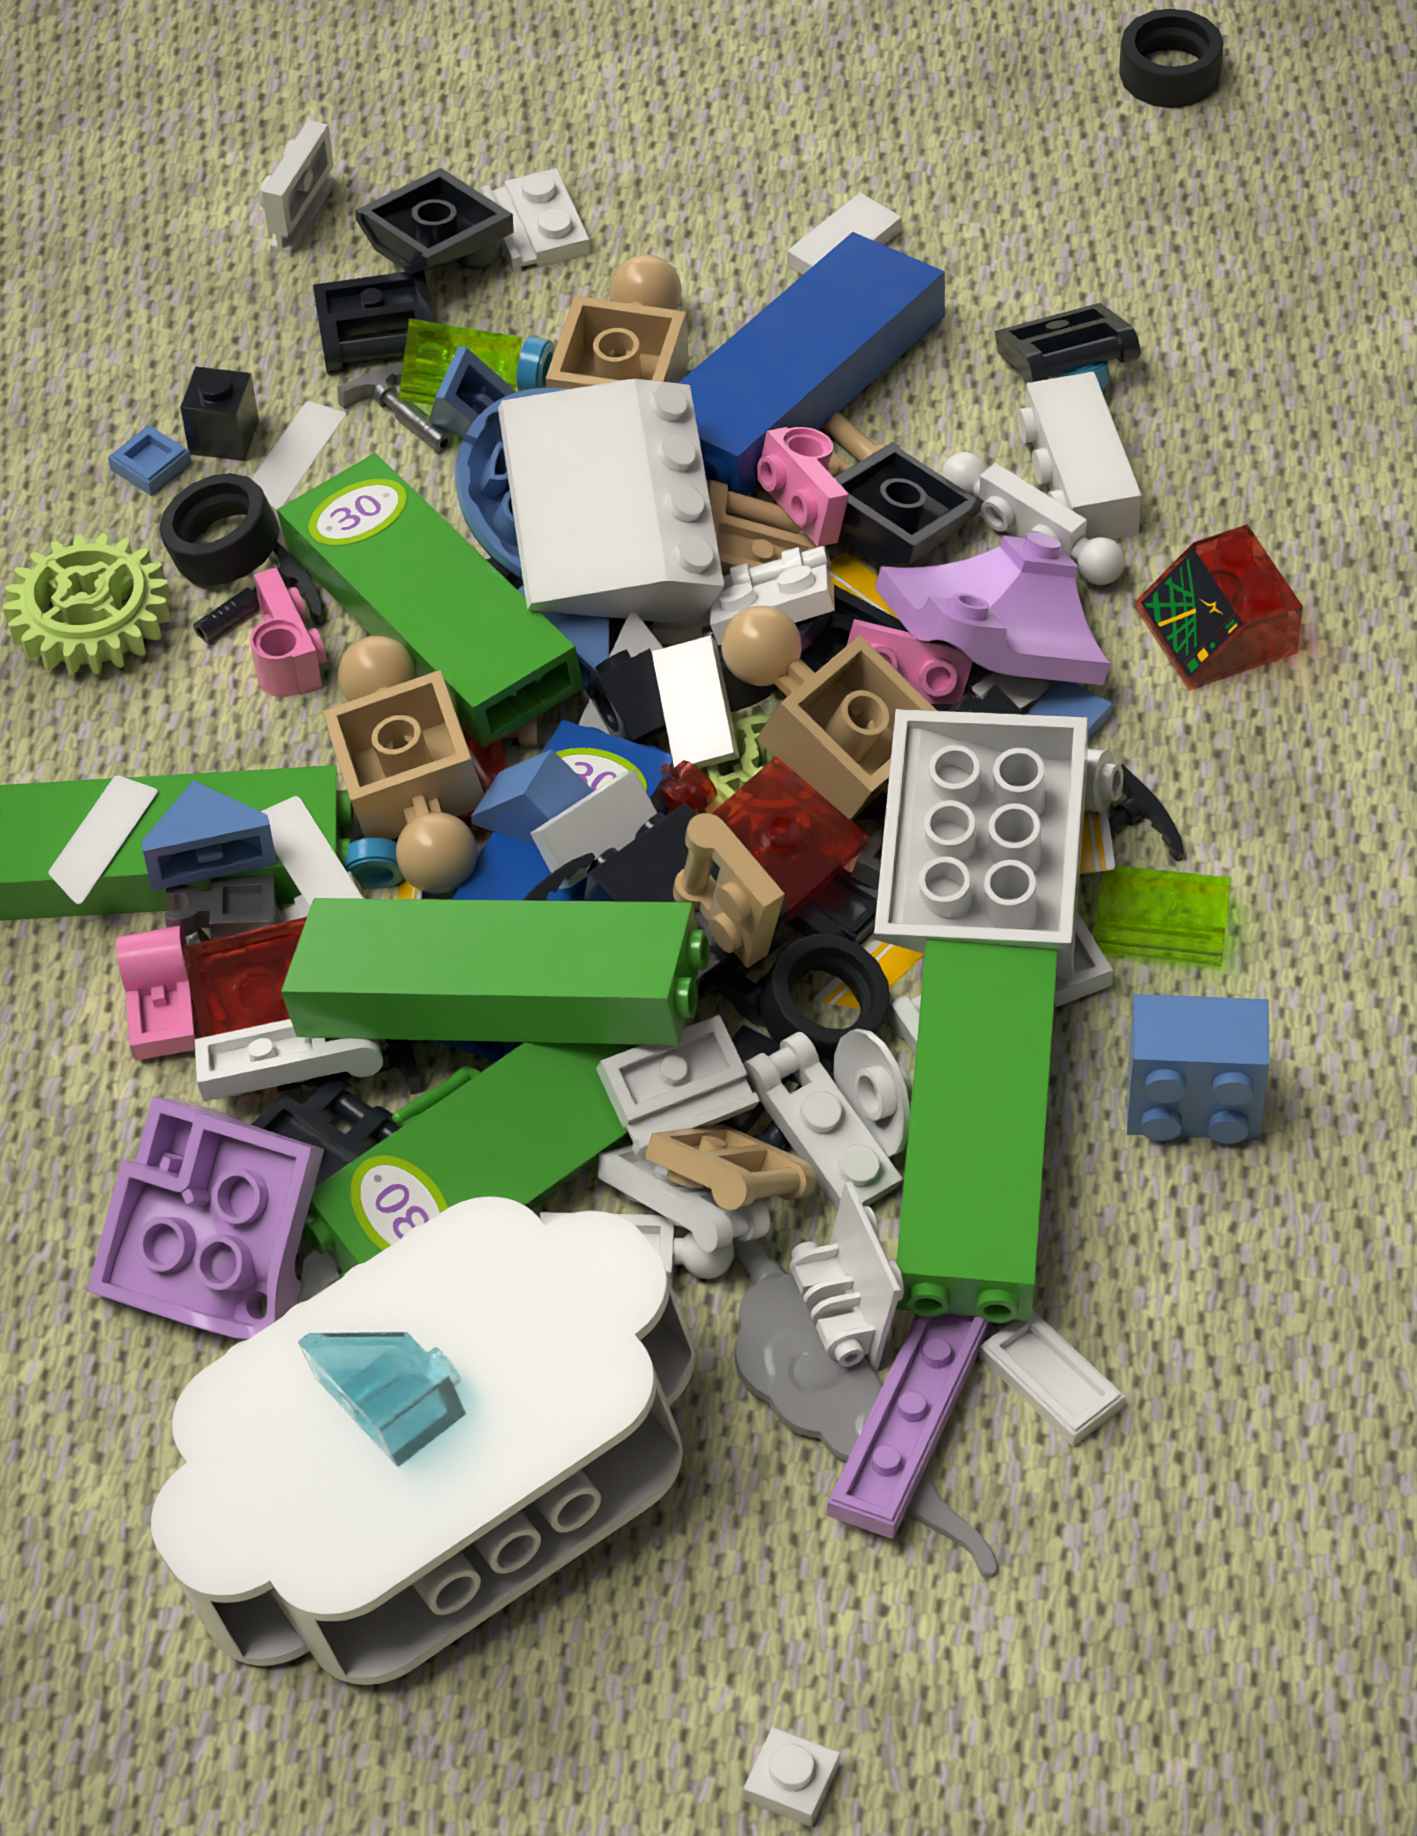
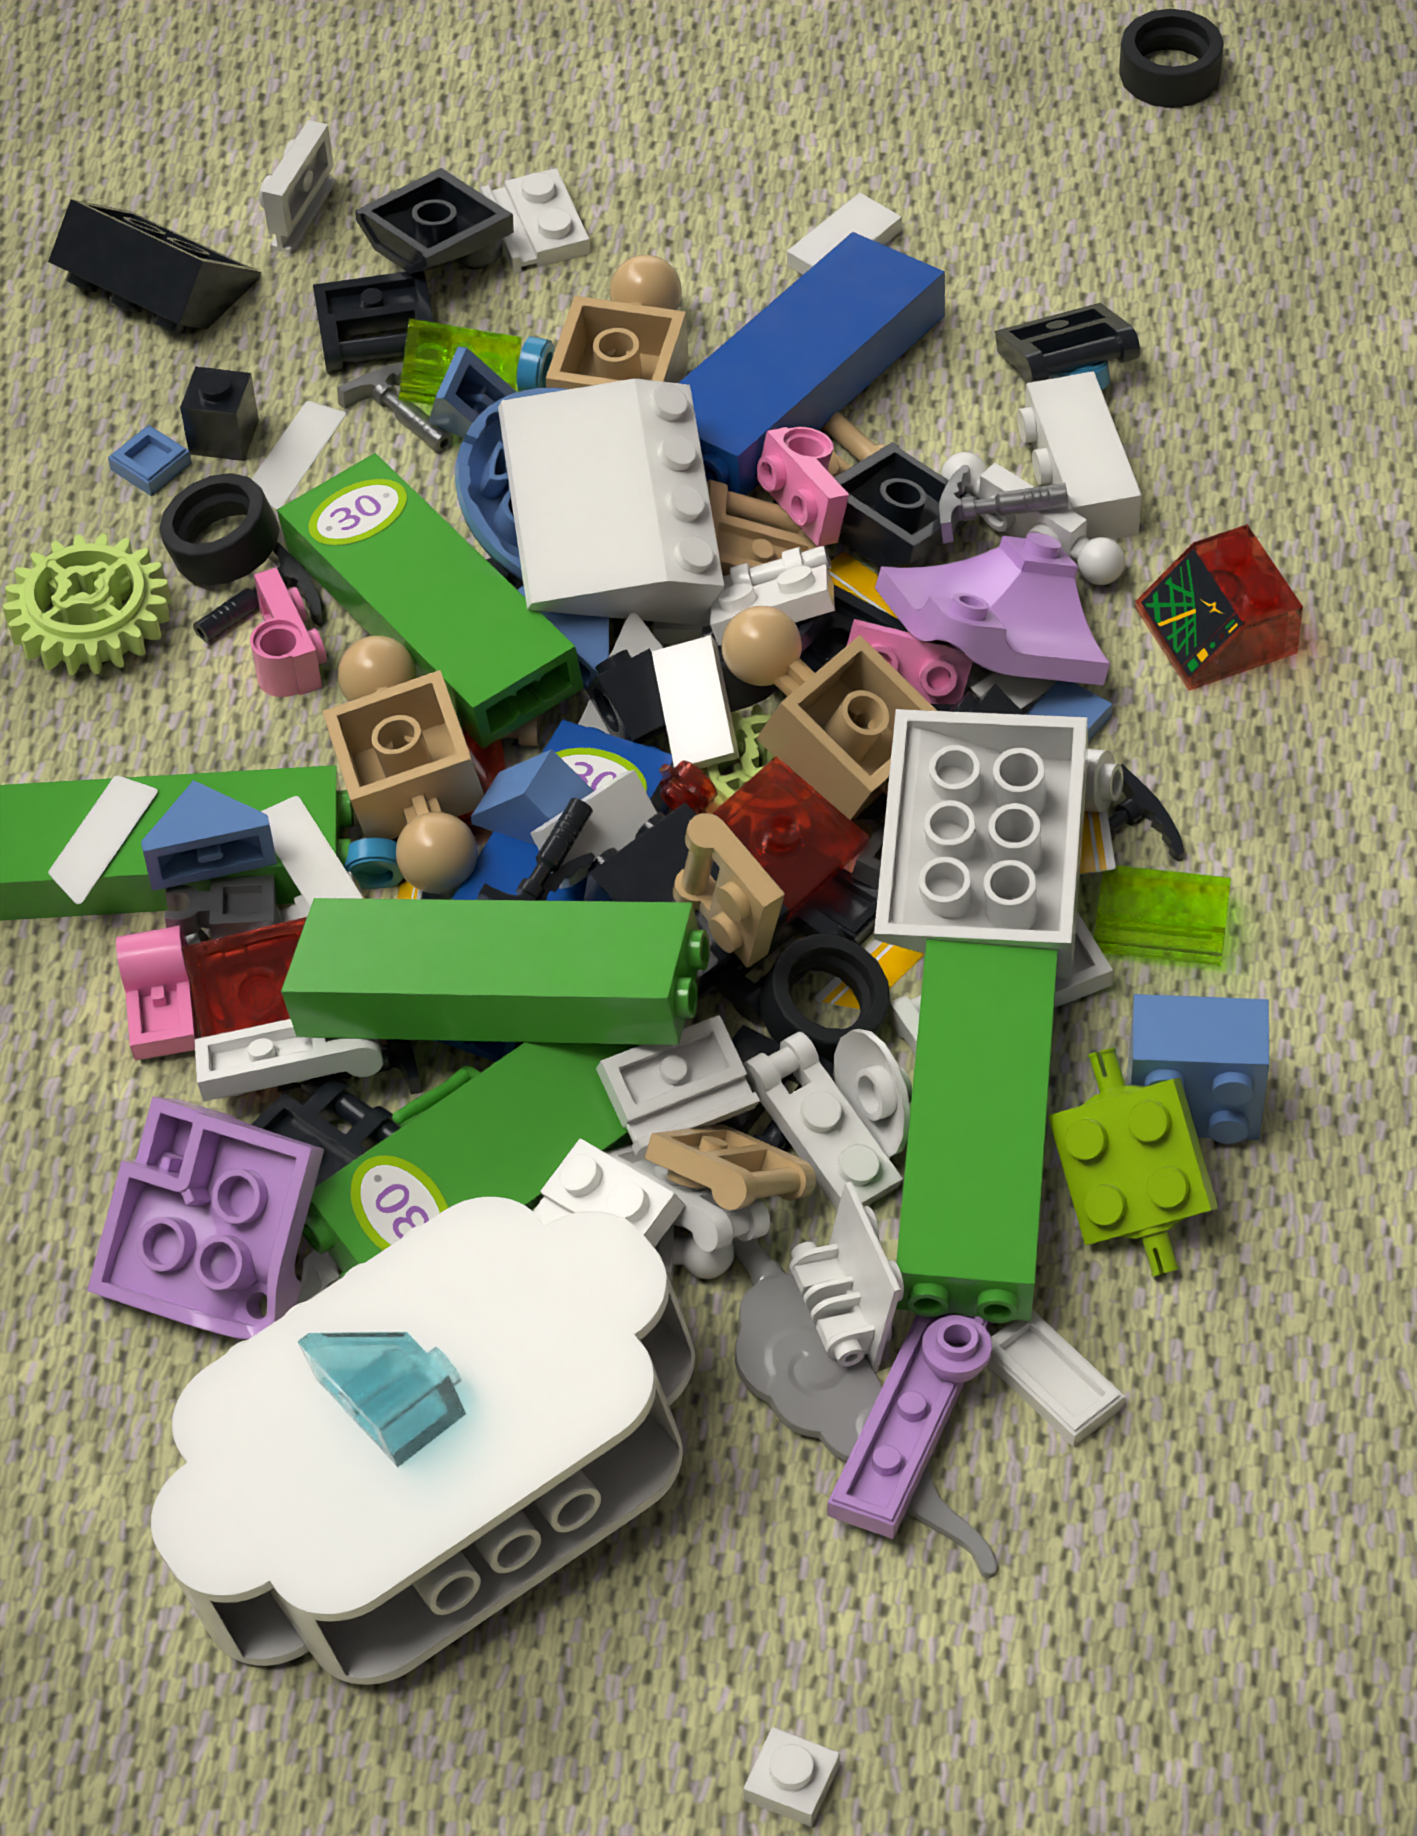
(148, 266): none -> black slope
(550, 855): none -> black piece
(599, 1182): none -> white plate
(956, 1363): none -> lavender plate
(1005, 503): none -> flat silver piece
(1133, 1161): none -> lime plate

